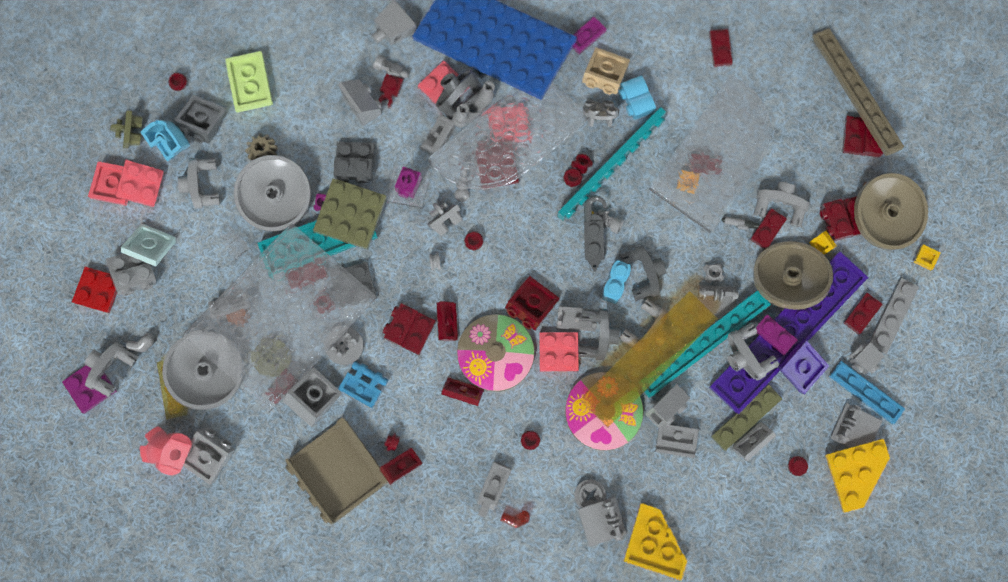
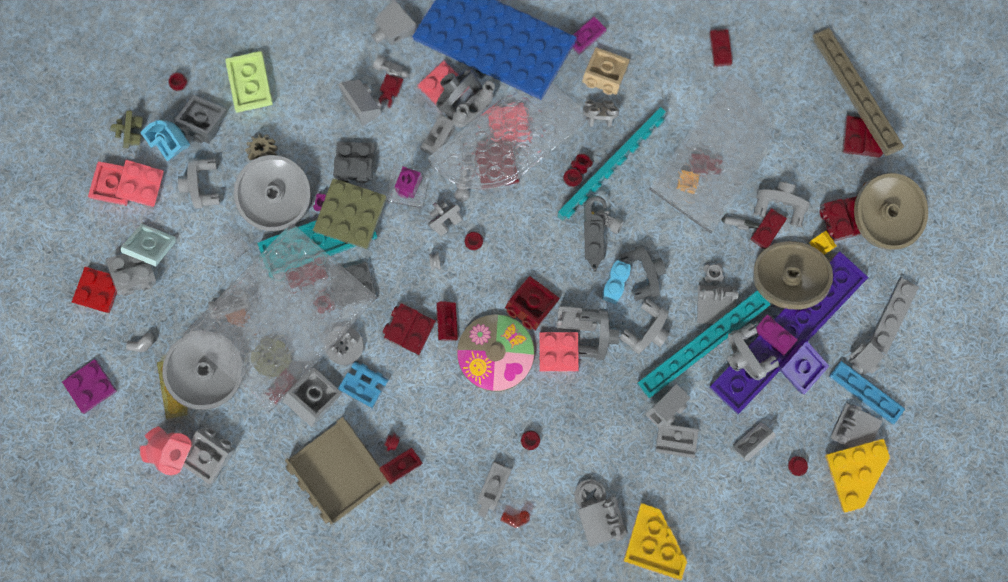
(100, 363): light grey connector -> none
(462, 391): dark red plate -> none
(590, 429): dish -> none
(637, 98): medium azure brick -> none
(648, 359): clear yellow plate -> none
(749, 416): olive plate -> none
(862, 313): dark red plate -> none
(926, 257): yellow plate -> none

